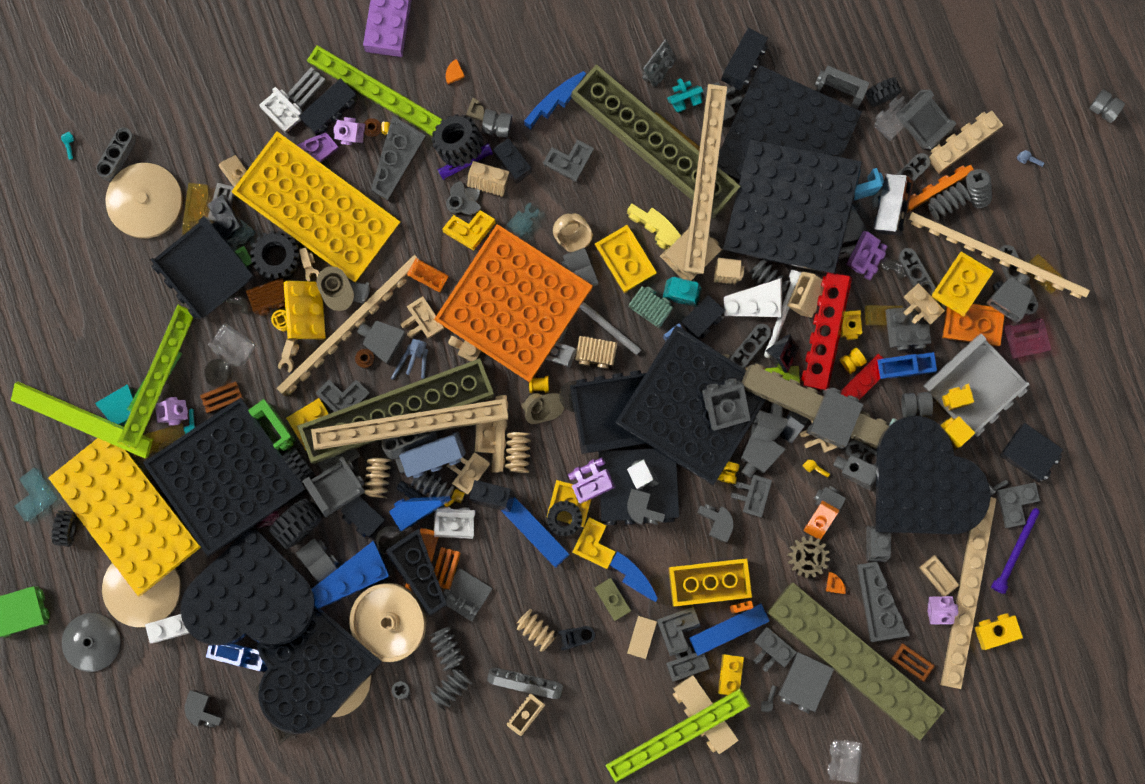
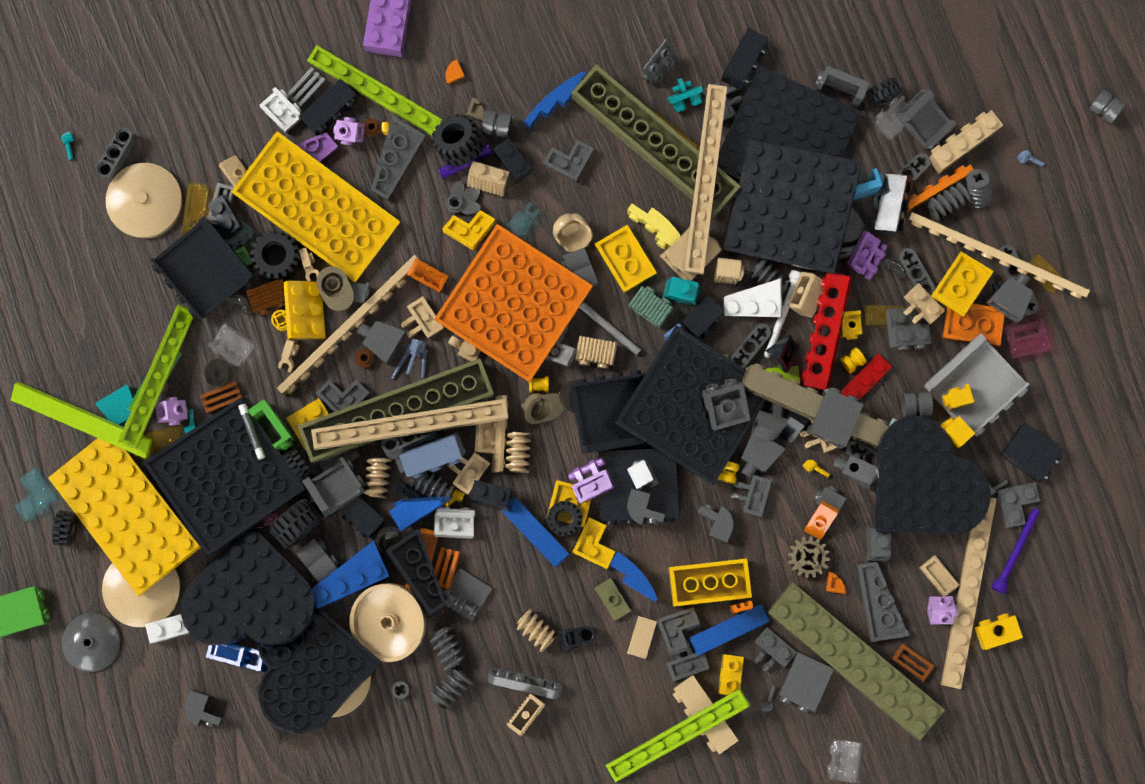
(251, 431): none -> dark grey bar
(907, 365): blue slope -> none

